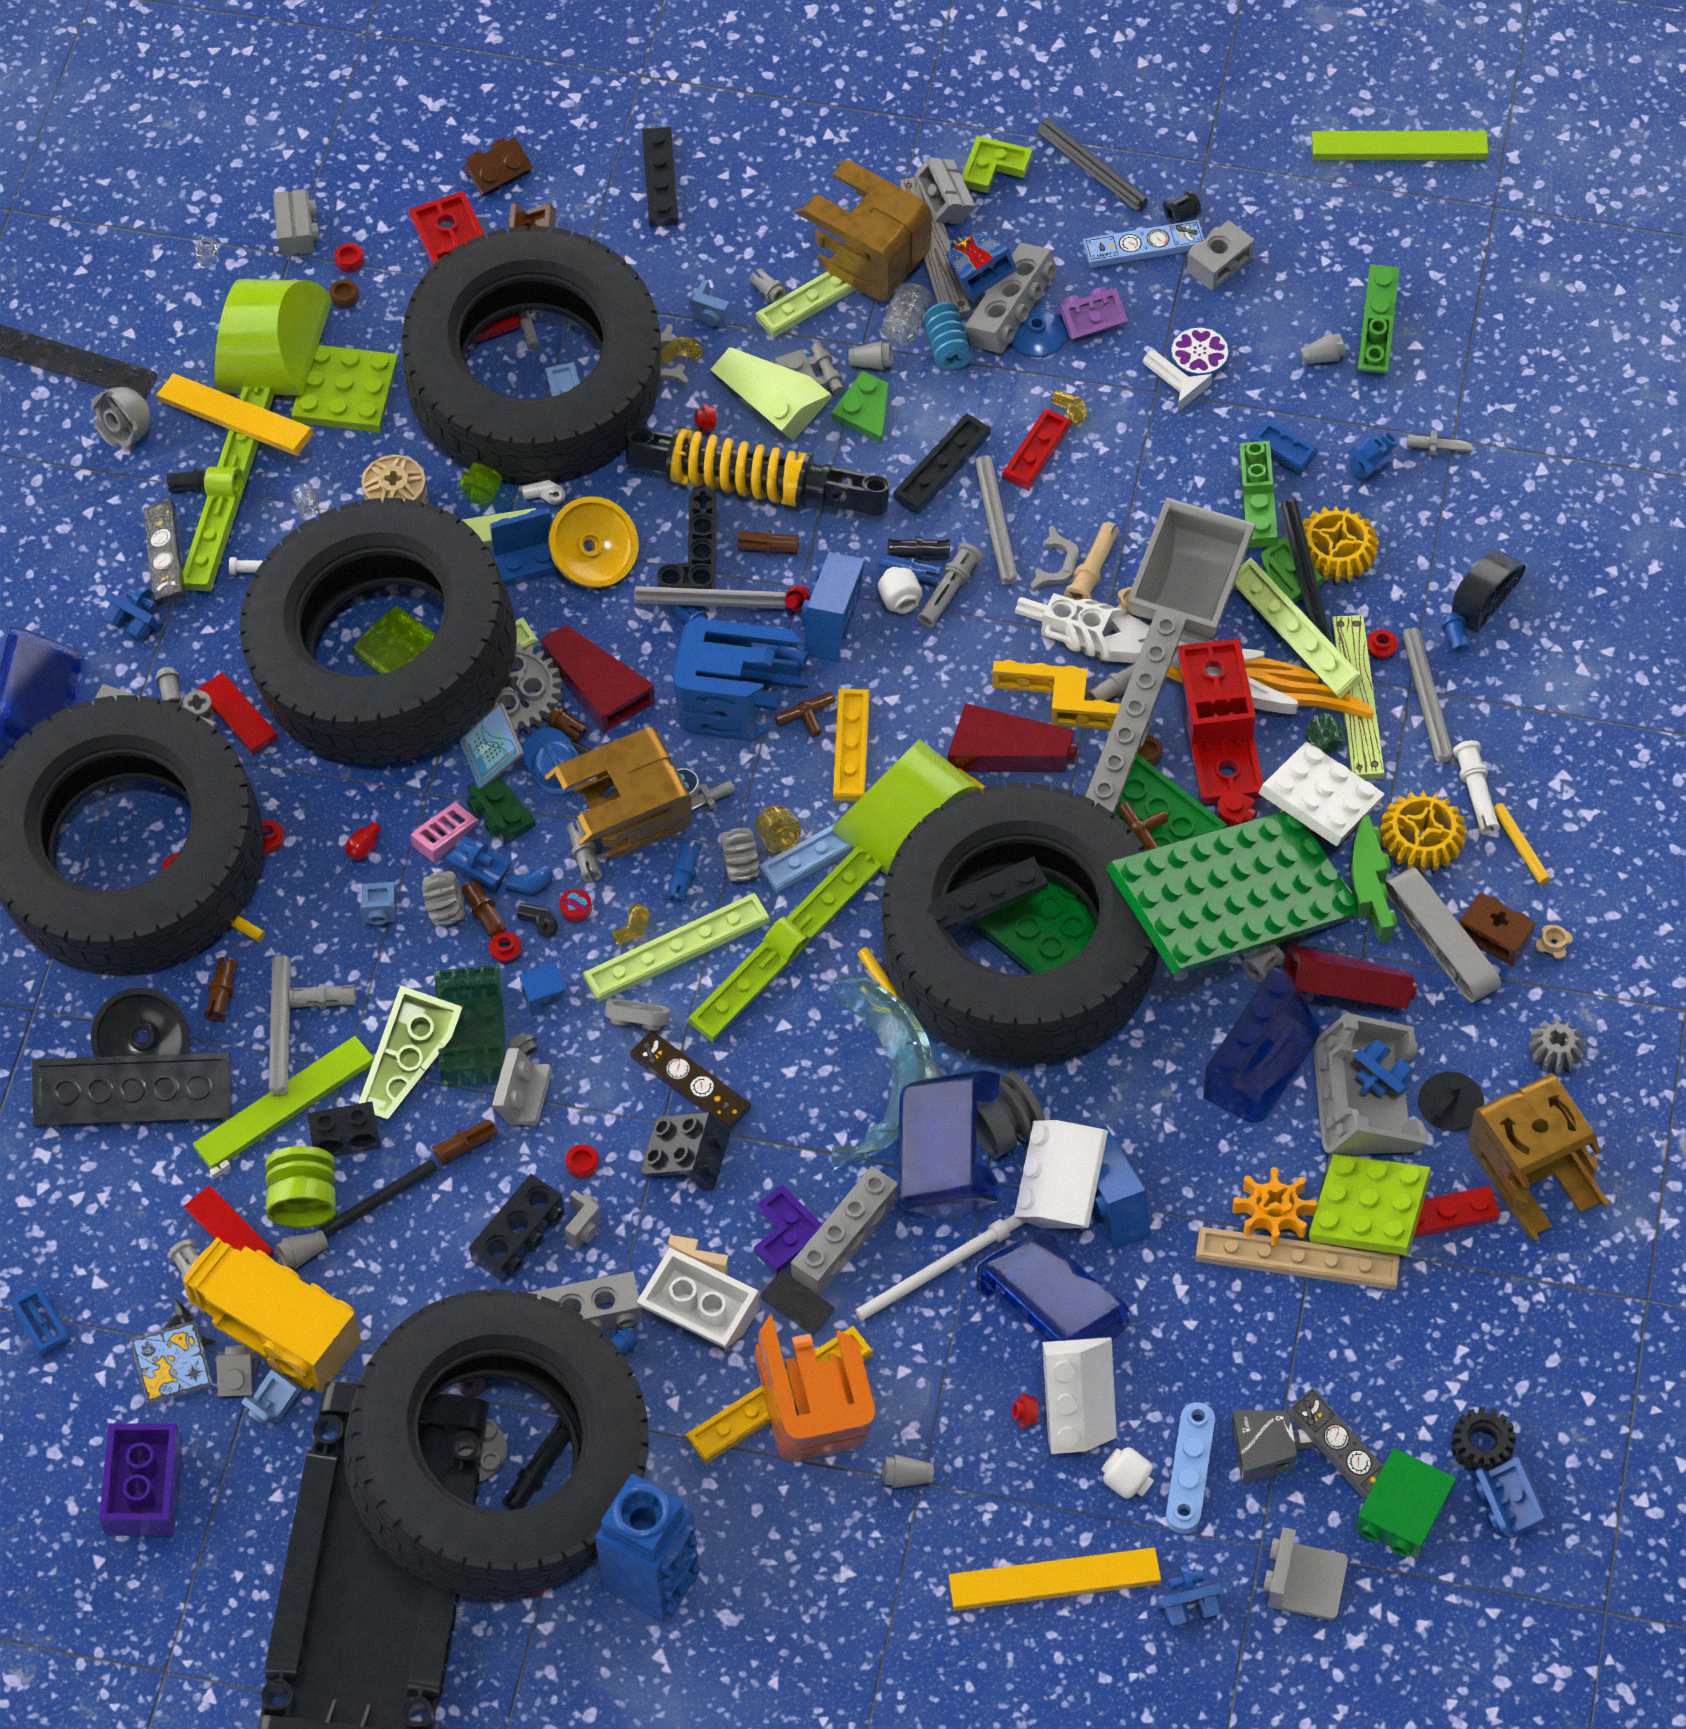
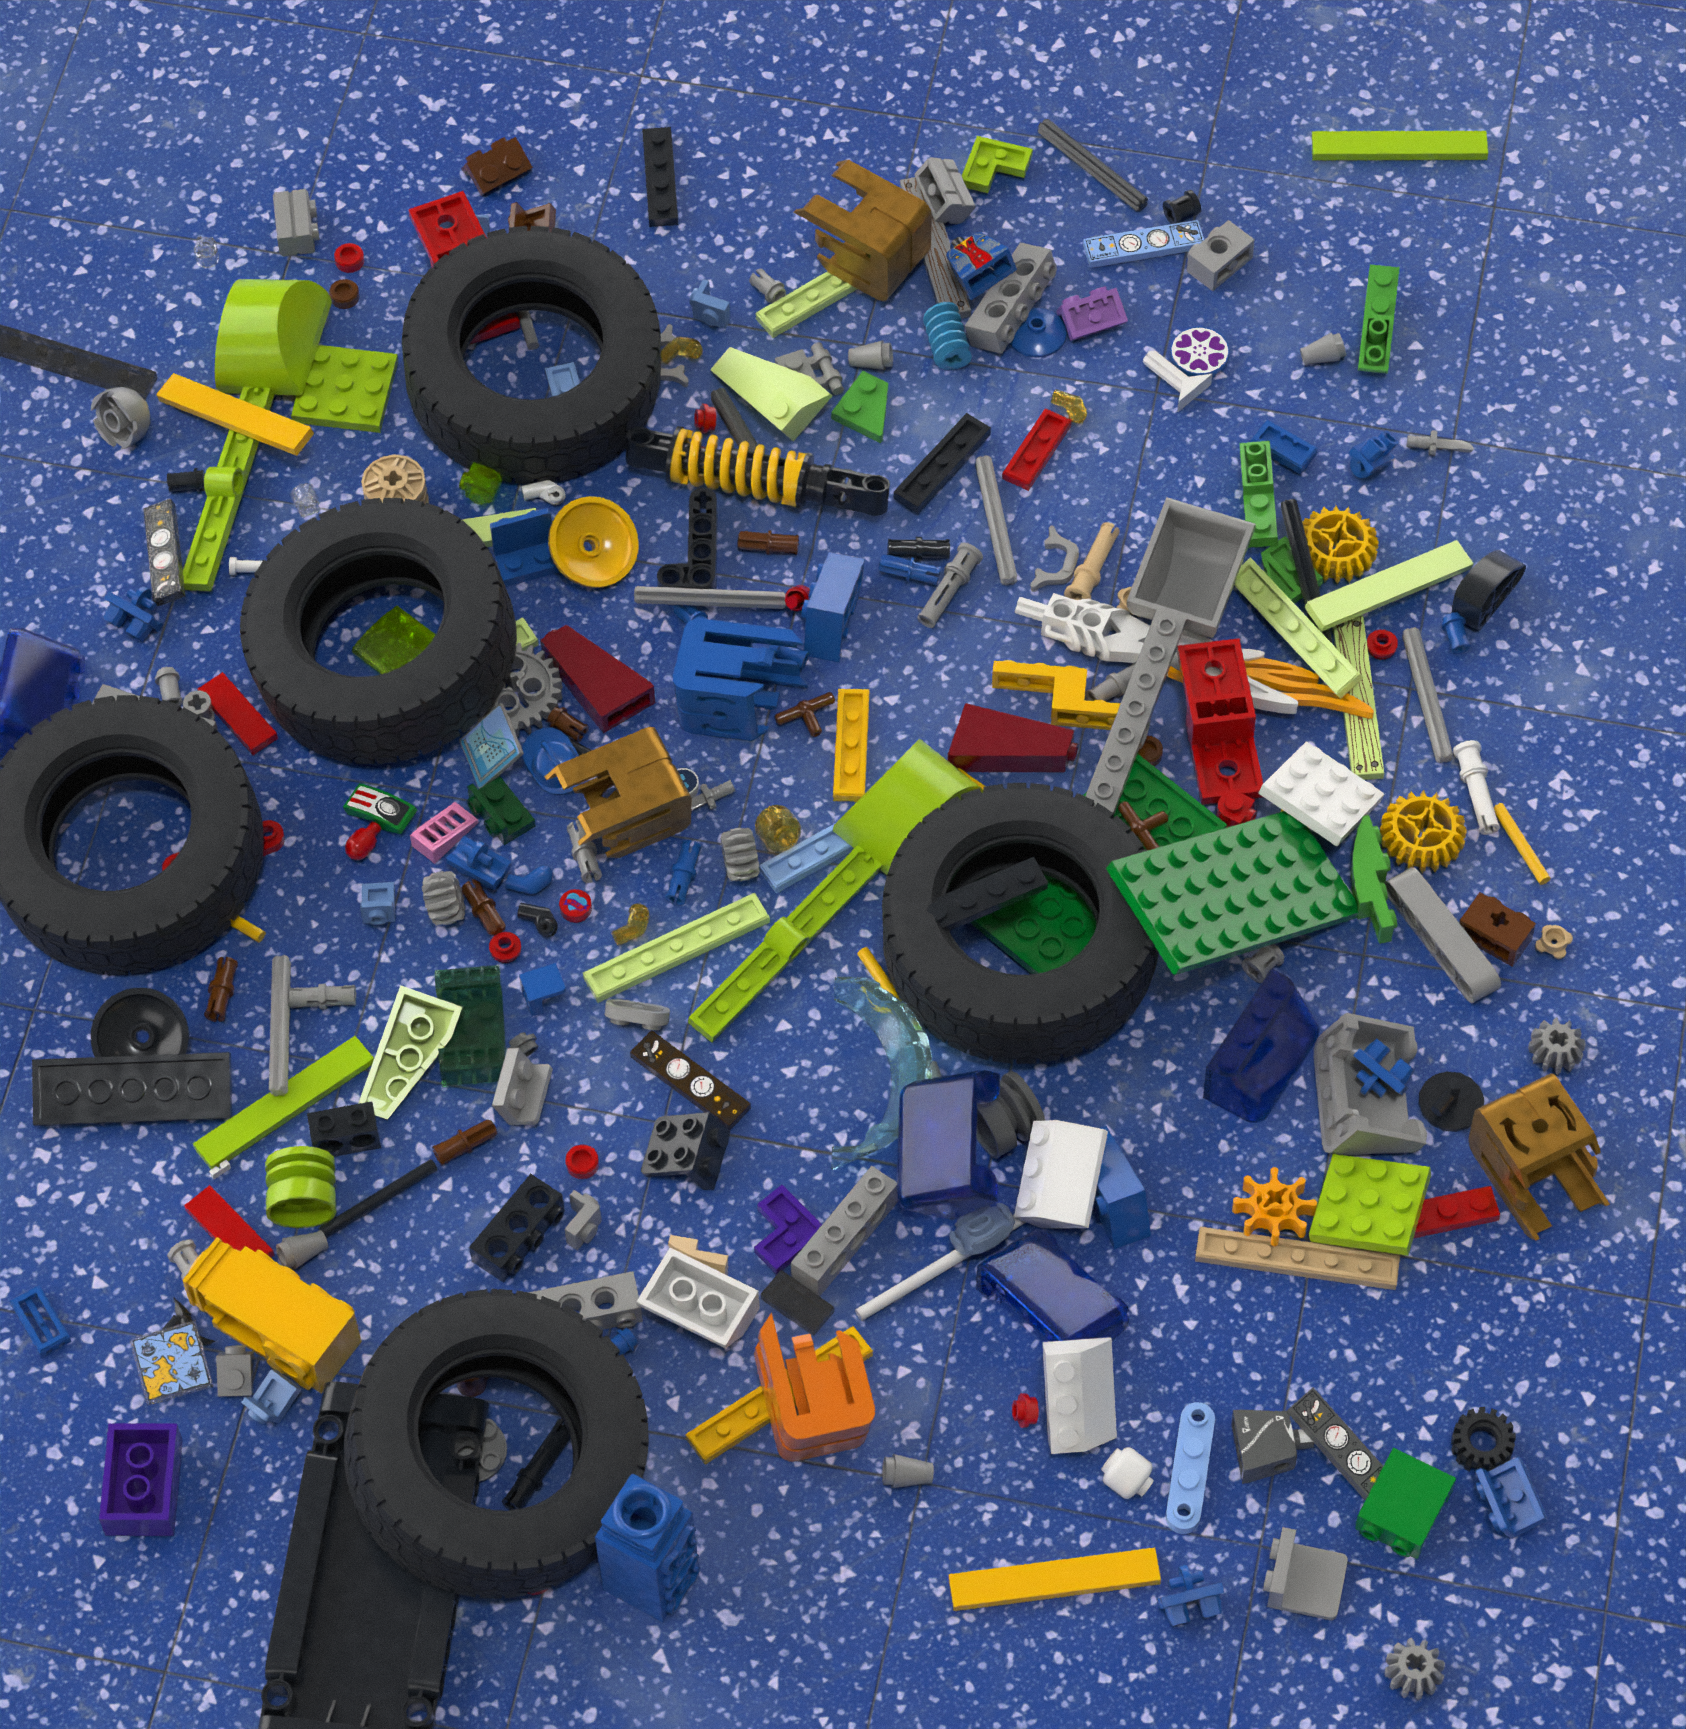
(380, 807): none -> slope
(732, 418): none -> dark grey axle
(900, 590): white head -> none
(905, 314): clear piece -> none
(982, 1229): none -> sand blue tile
(1325, 733): clear green gear -> none
(1348, 977): dark red slope -> none
(1388, 585): none -> yellowish green tile
(1414, 1657): none -> light grey gear

